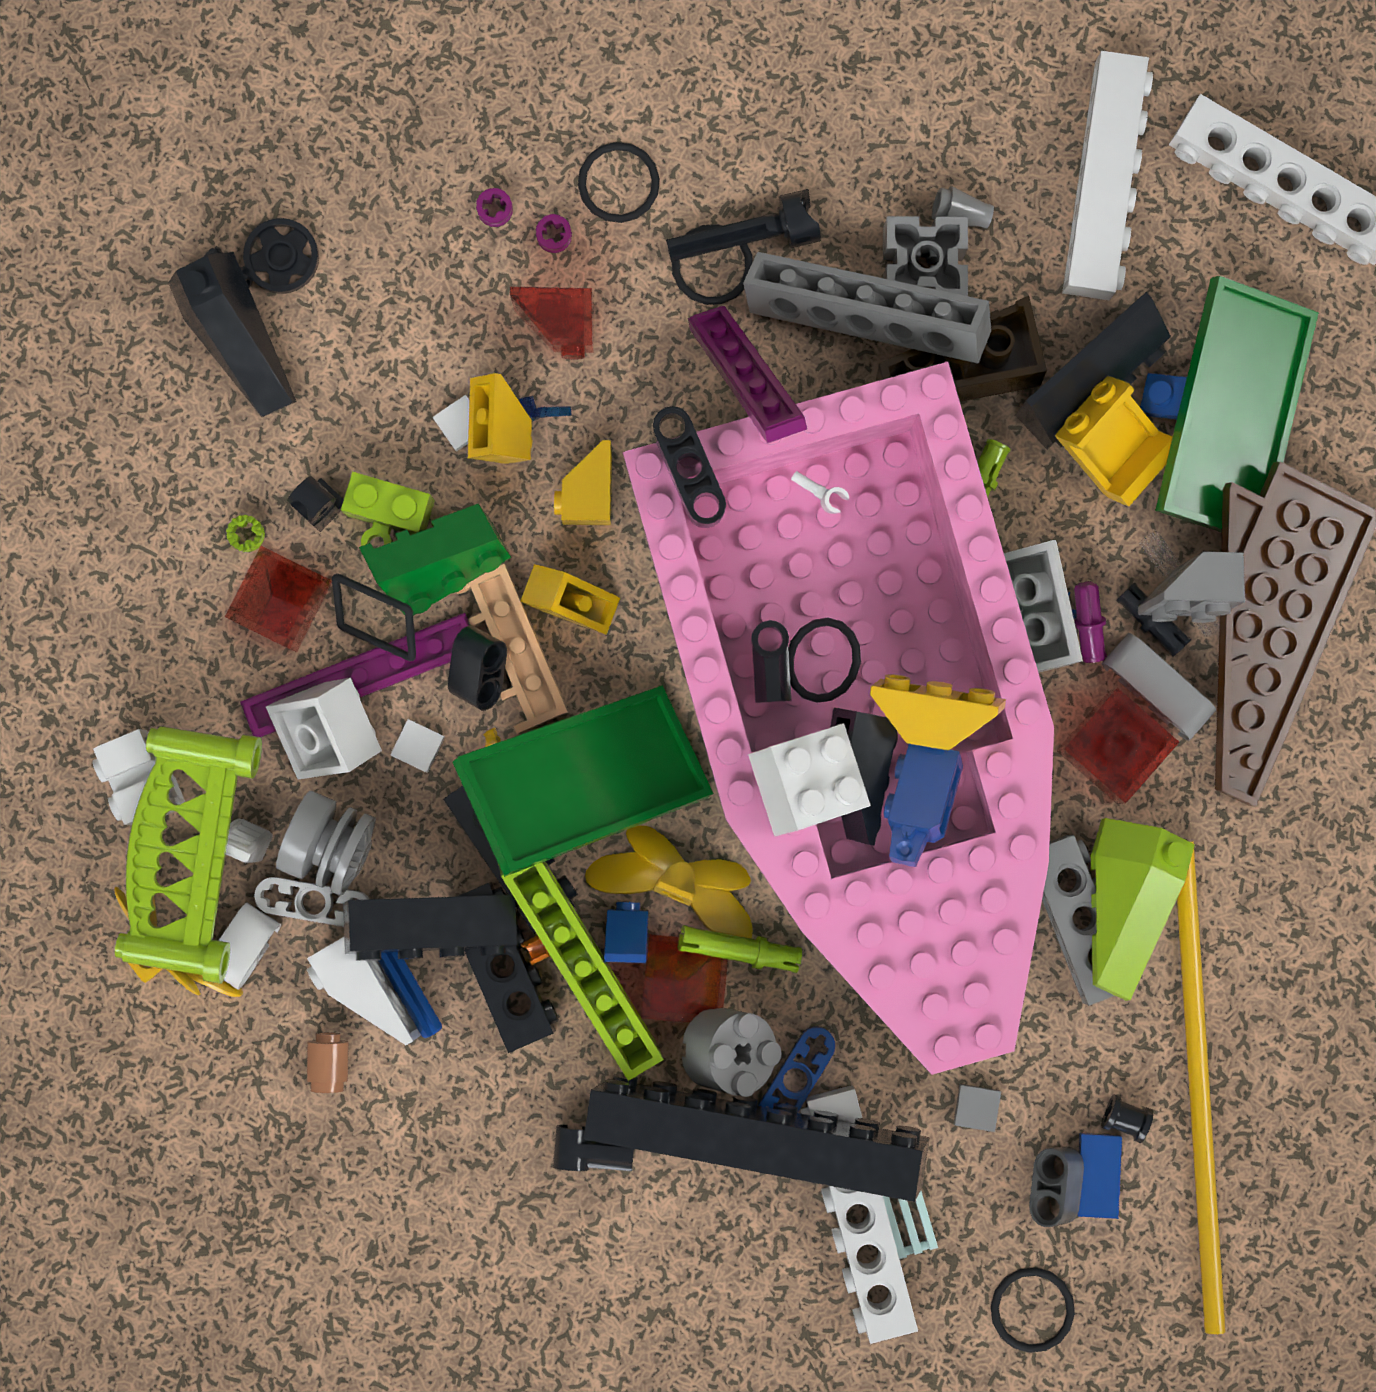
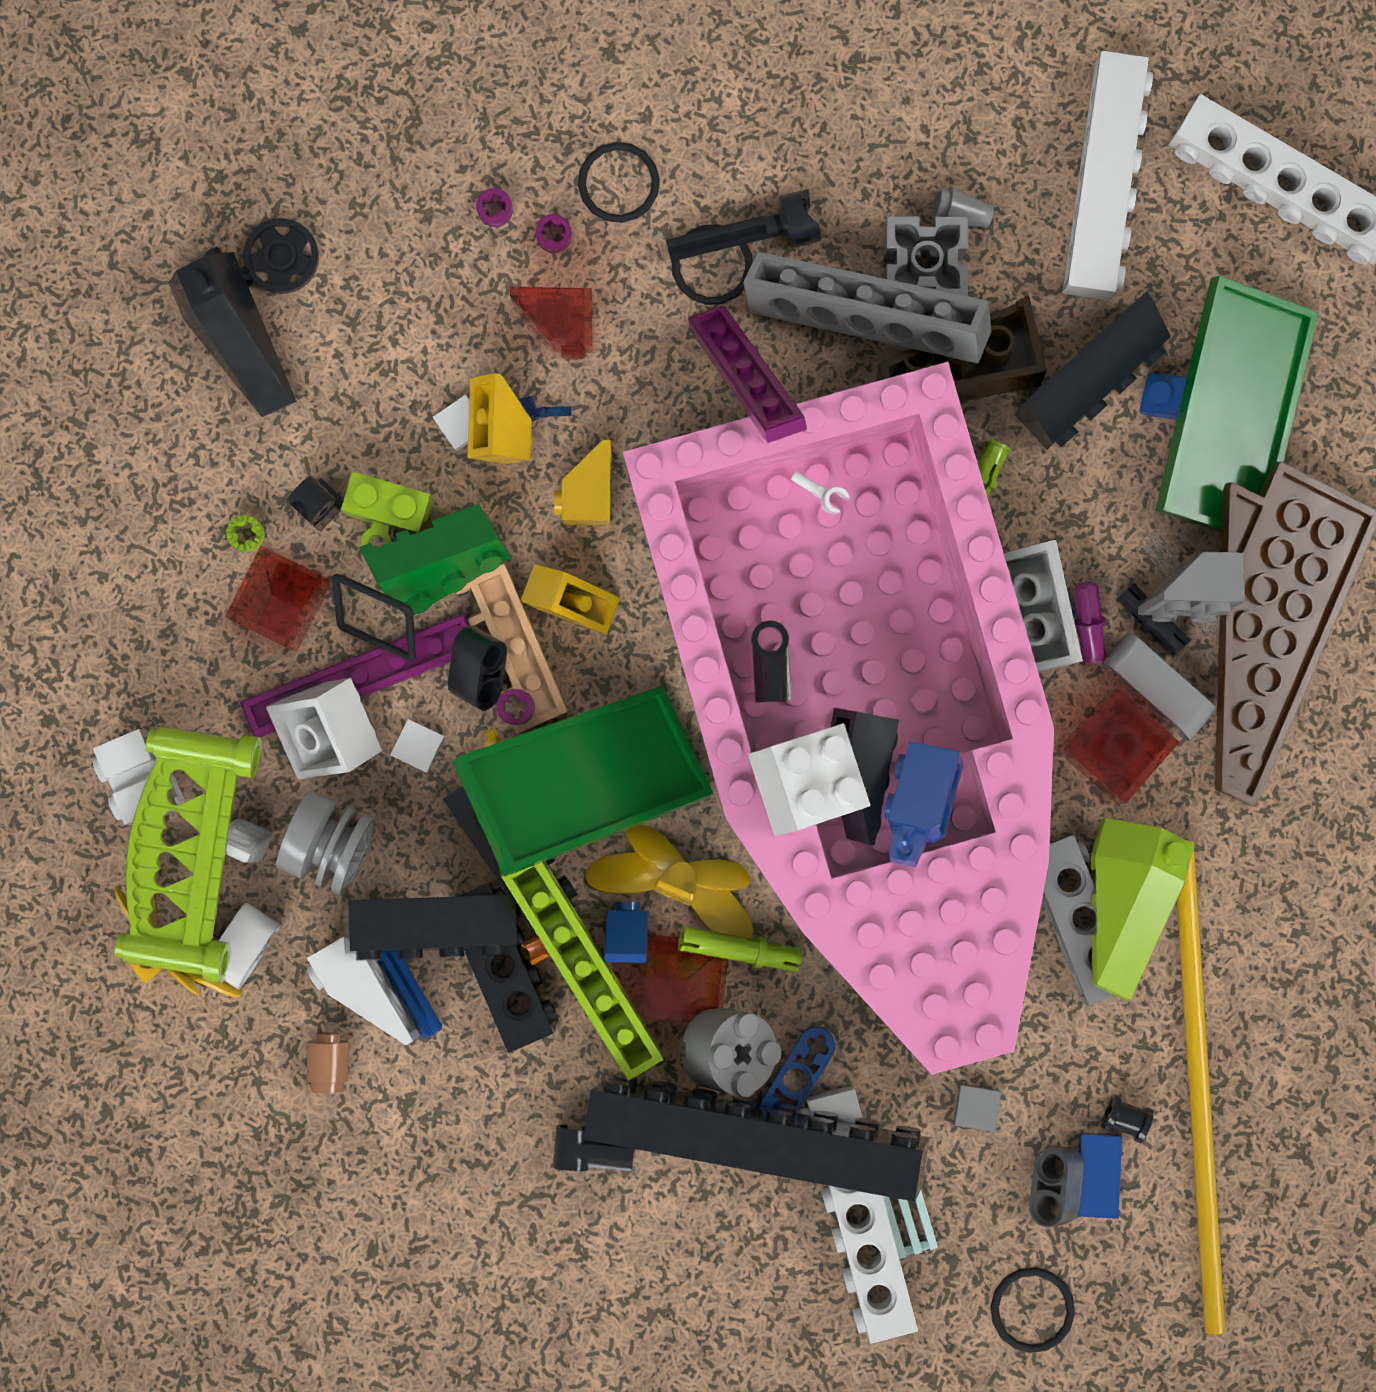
(282, 907): white beam -> none
(508, 717): none -> magenta bush
(688, 446): black beam -> none
(856, 659): black piece -> none
(934, 712): yellow slope -> none
(1115, 441): yellow panel -> none

